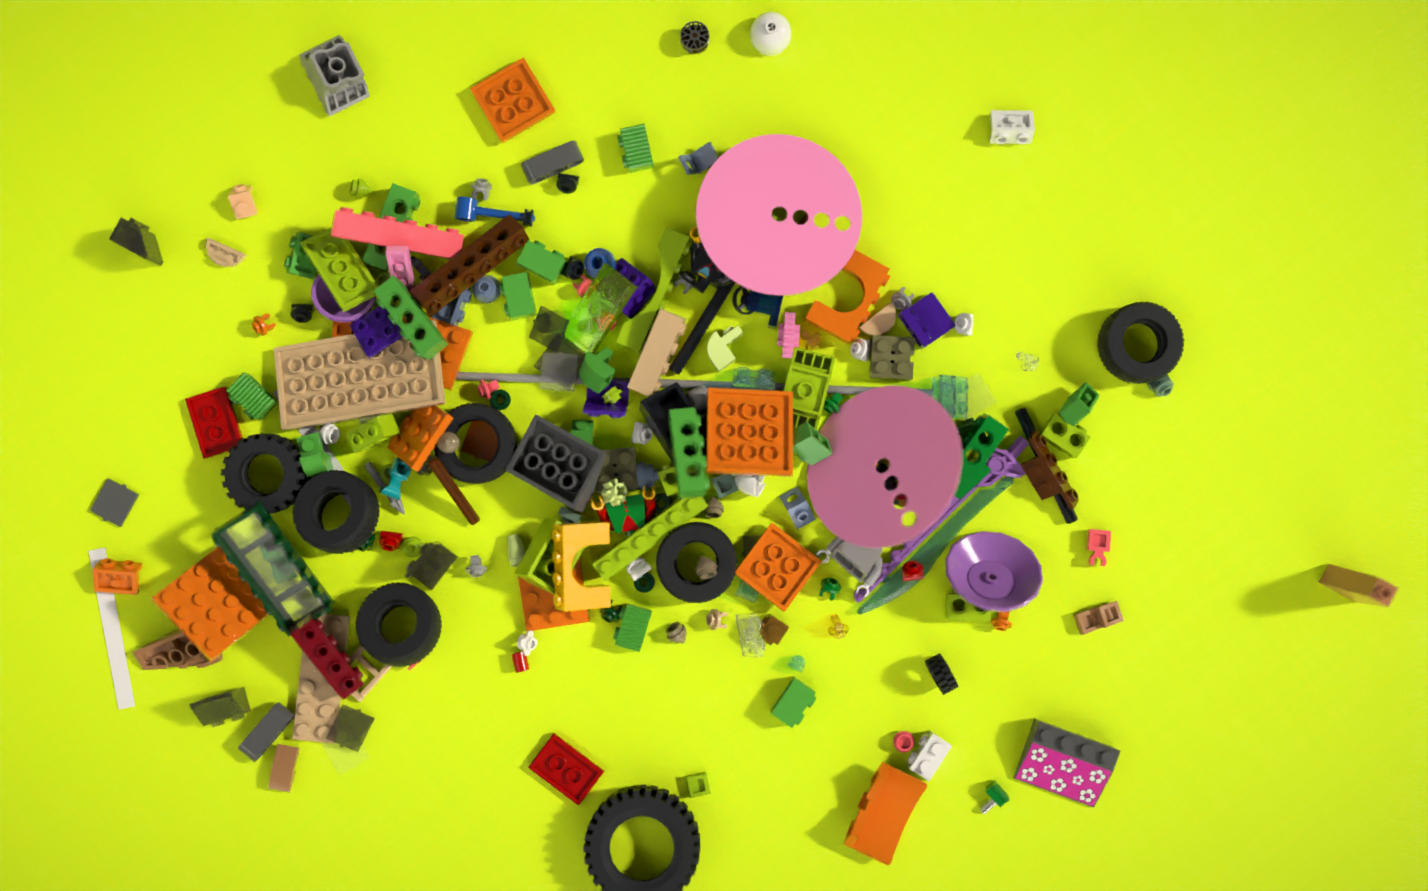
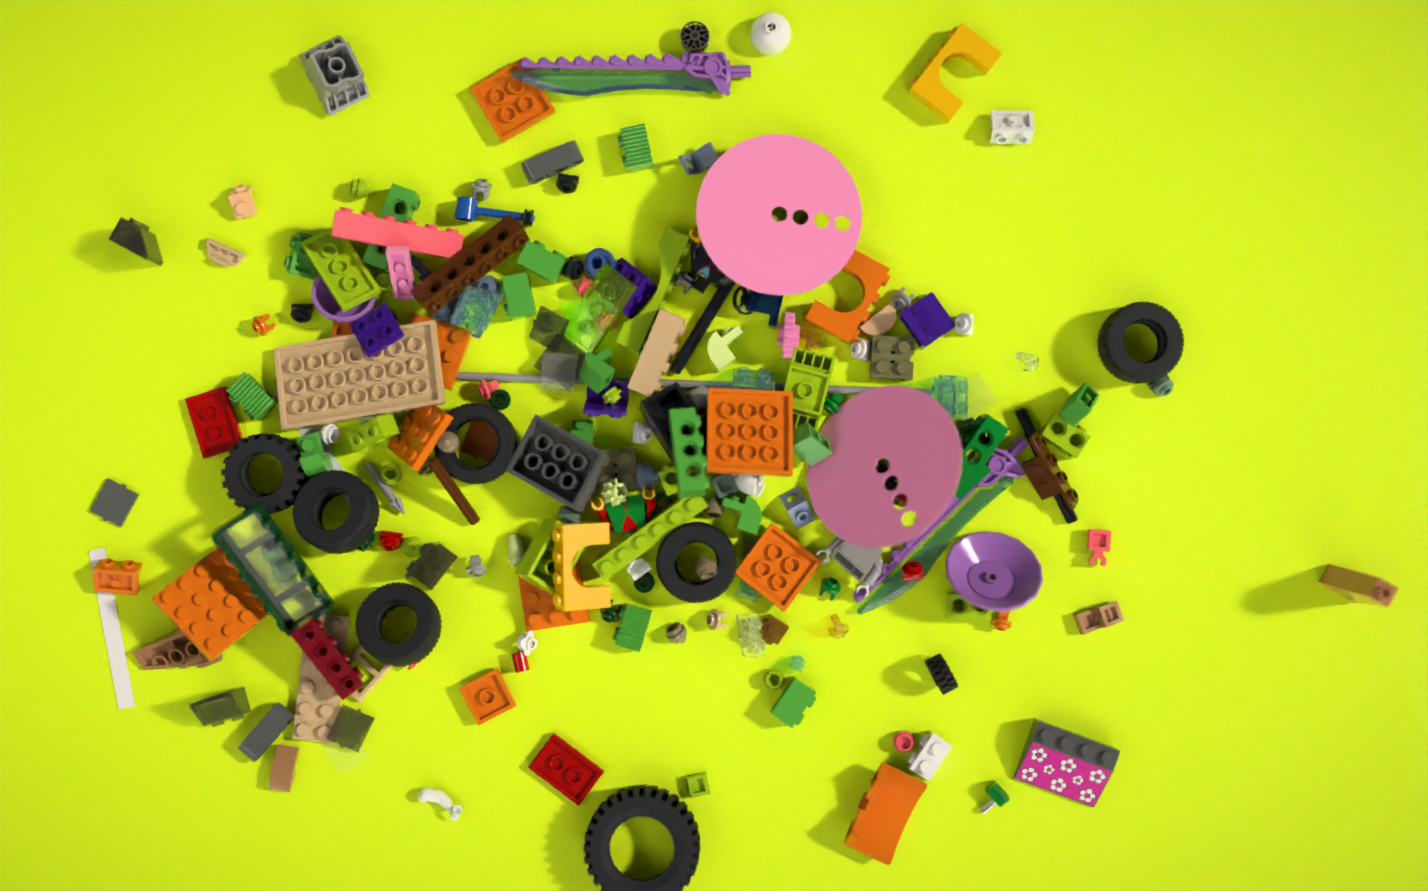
(399, 472): teal leg -> none
(433, 340): bright green brick -> none
(440, 797): none -> white arm
(476, 309): none -> clear light blue bracket
(488, 696): none -> orange plate
(699, 66): none -> piece
(751, 513): none -> bright green brick
(773, 686): none -> lime plate
(963, 45): none -> yellow arch

